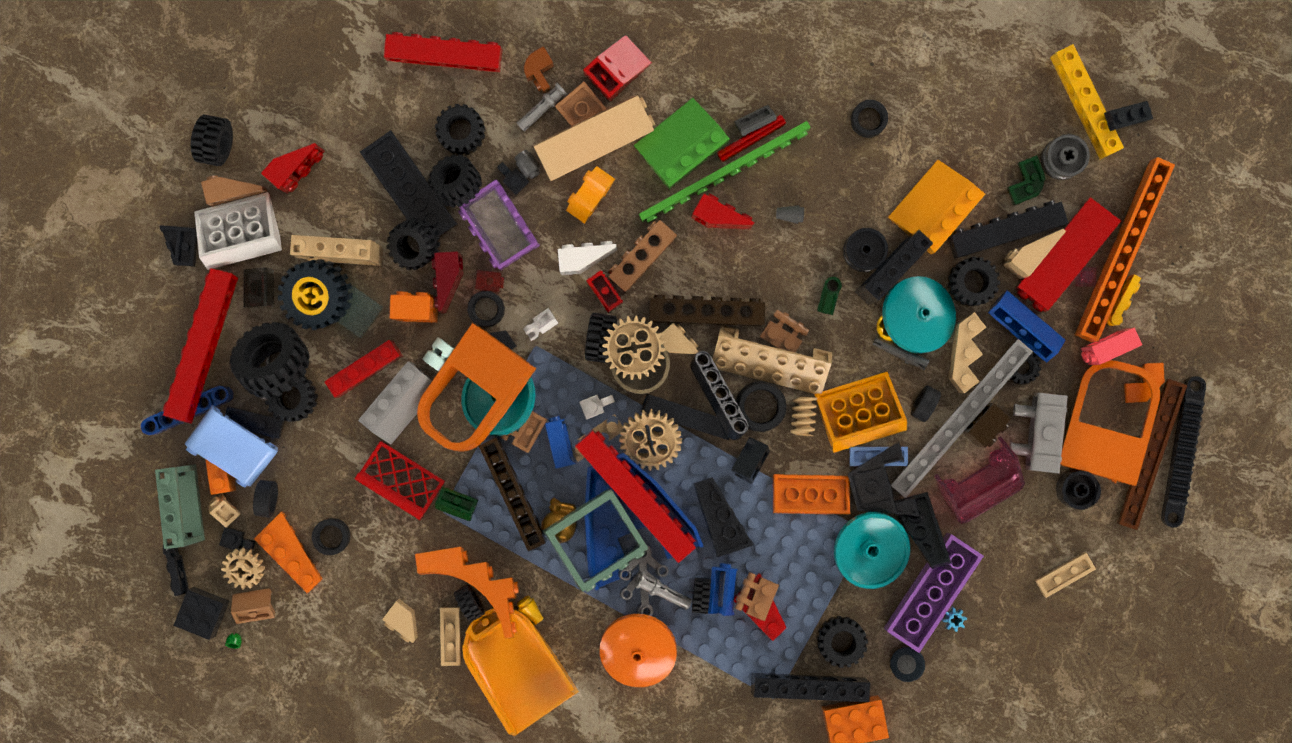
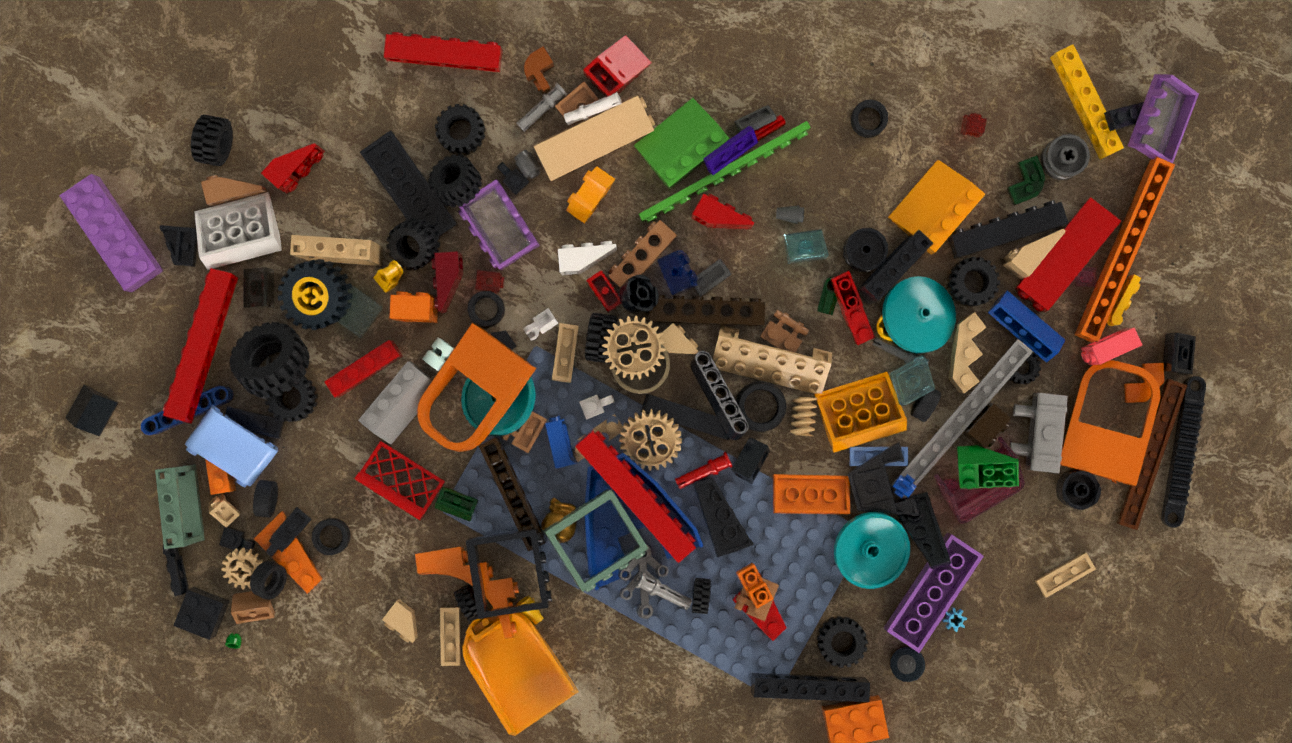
(91, 411): none -> black slope
(111, 233): none -> medium lavender brick
(260, 576): none -> black tyre
(288, 531): none -> black hinge
(389, 276): none -> yellow piece
(477, 580): none -> black window
(565, 353): none -> tan plate
(596, 107): none -> white pin
(638, 295): none -> black cylinder
(638, 650): orange dish -> none
(678, 272): none -> clear blue brick
(712, 277): none -> dark grey plate
(712, 467): none -> red pin
(722, 590): blue window -> none
(730, 150): none -> dark purple plate
(754, 585): none -> orange slope
(805, 246): none -> clear light blue slope
(852, 307): none -> red slope
(904, 486): none -> blue gear
(912, 380): none -> clear light blue tile
(973, 125): none -> clear red brick
(986, 468): none -> green slope
(1163, 117): none -> medium lavender window
(1179, 353): none -> black slope

